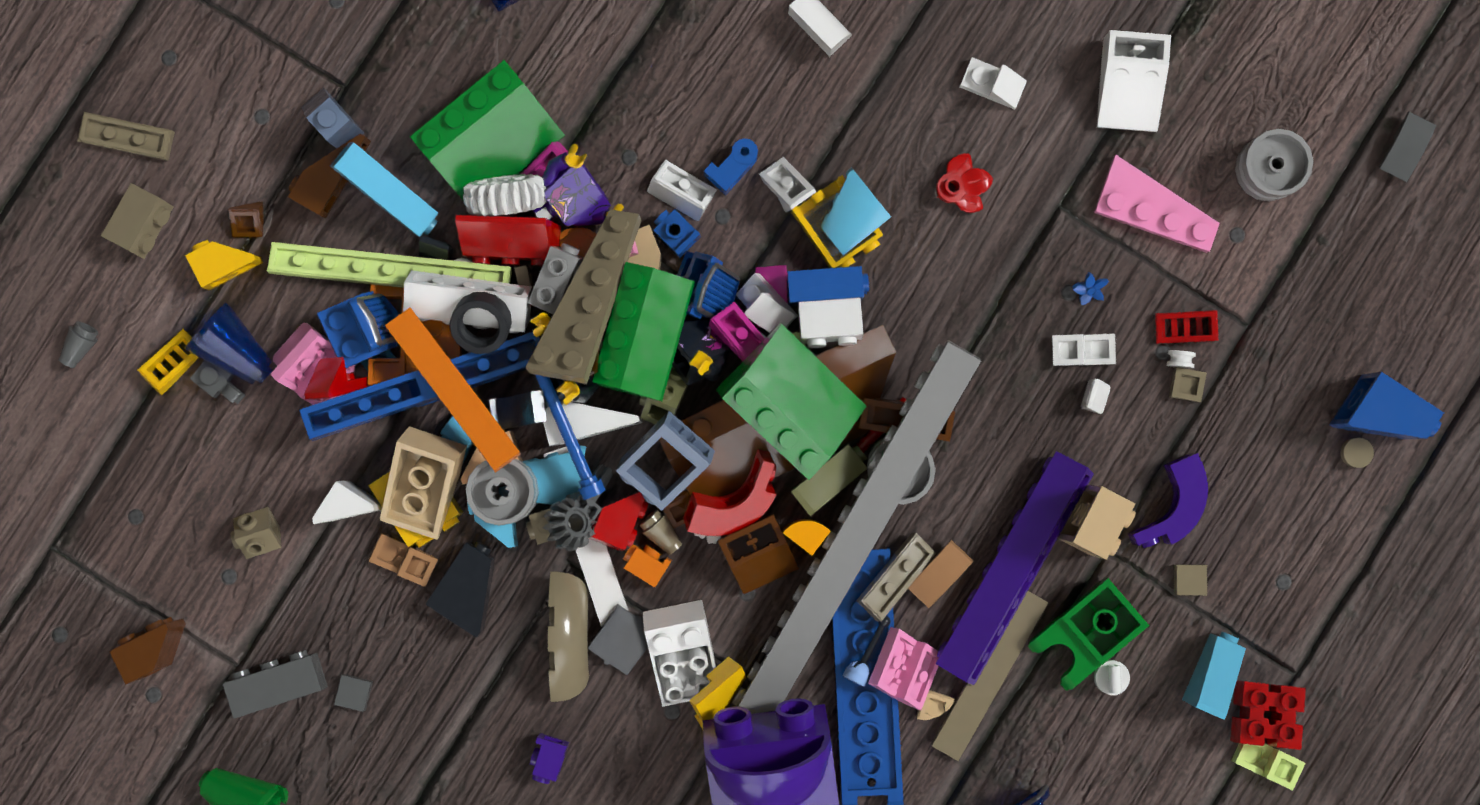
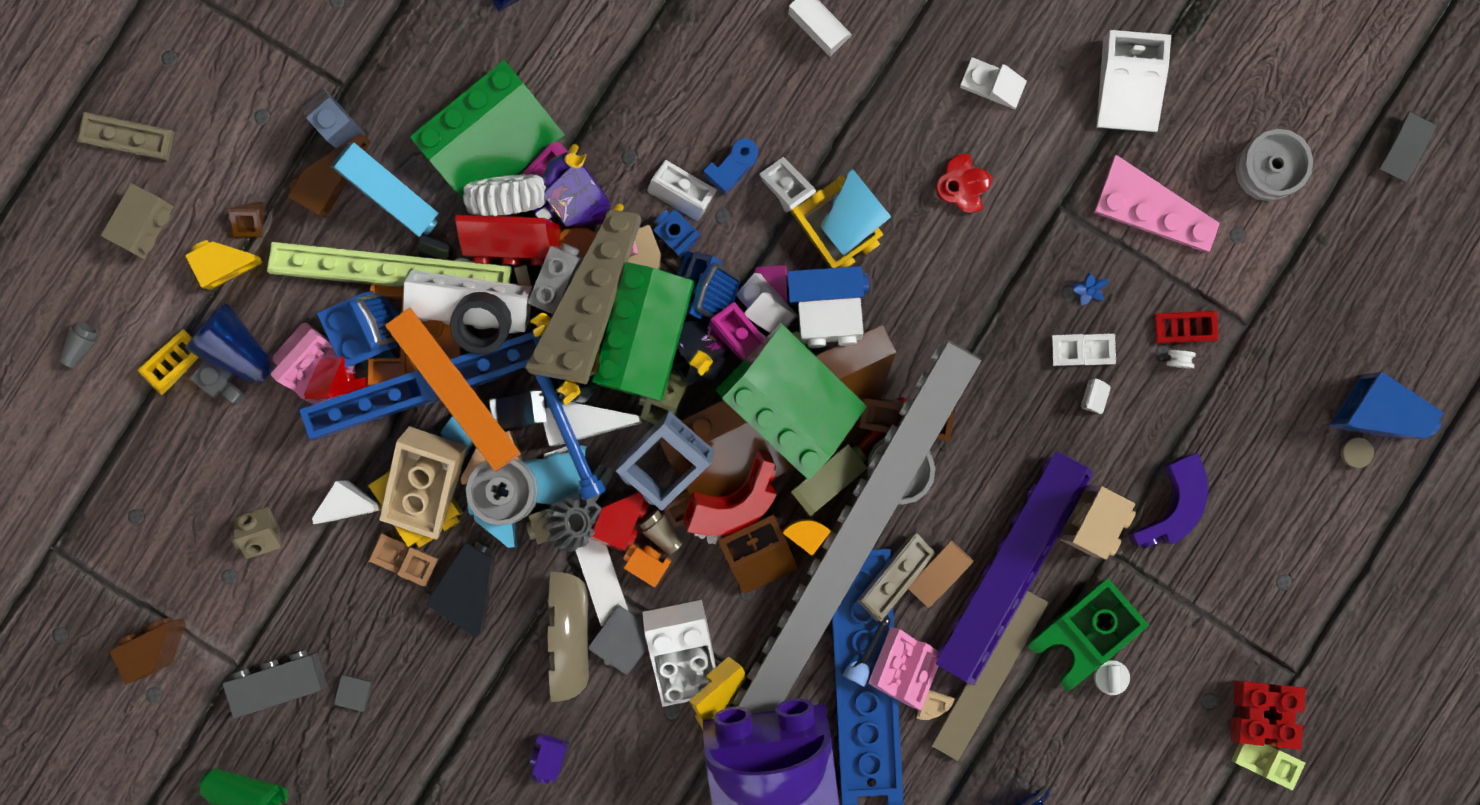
(1187, 384): dark tan tile -> none
(1190, 579): dark tan tile -> none
(1215, 675): medium azure slope -> none

